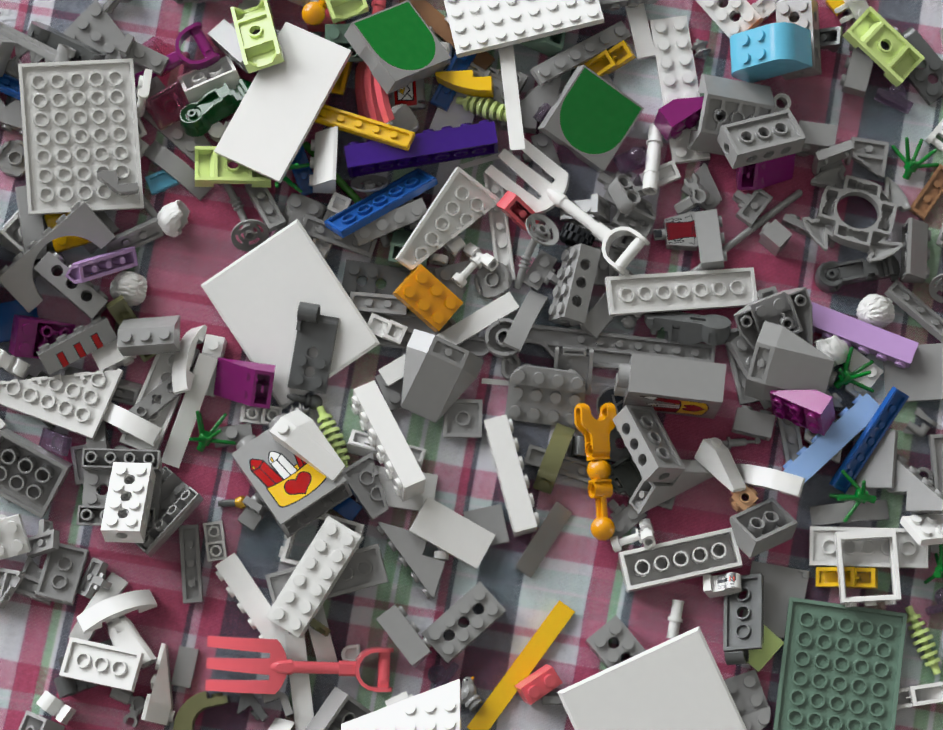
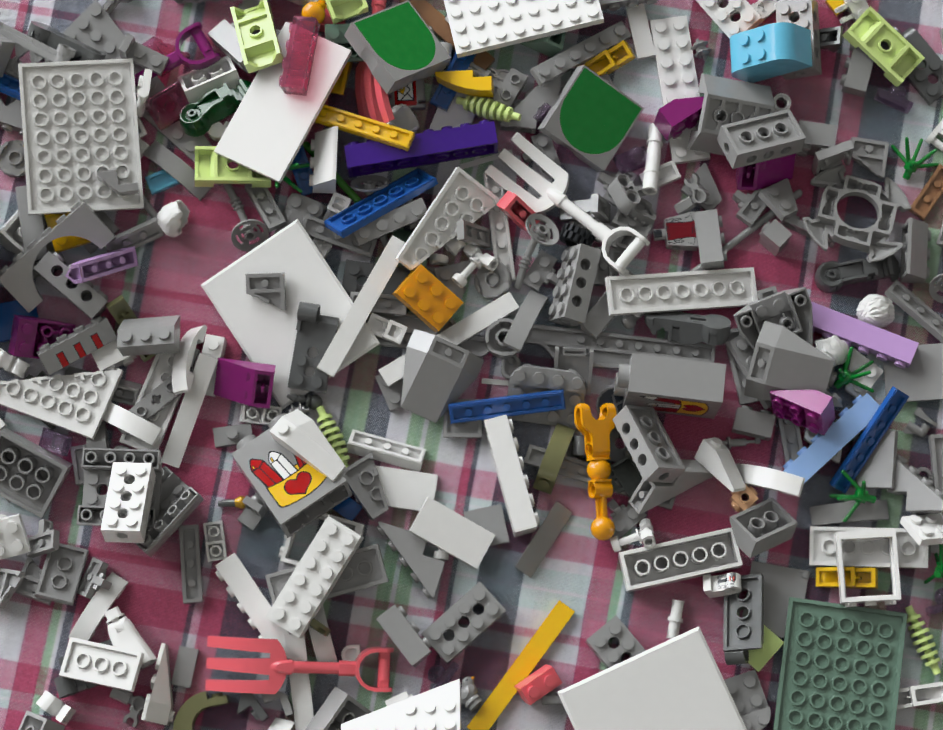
(114, 607): white slope -> none
(131, 286): white hair -> none
(206, 437): green plant -> none
(267, 287): none -> light grey wing
(299, 55): none -> clear pink brick
(361, 308): none -> white tile
(388, 441): white brick -> none
(473, 234): none -> light grey plate
(507, 405): none -> blue tile
(511, 98): white sticker -> none
(780, 199): none -> light grey wing

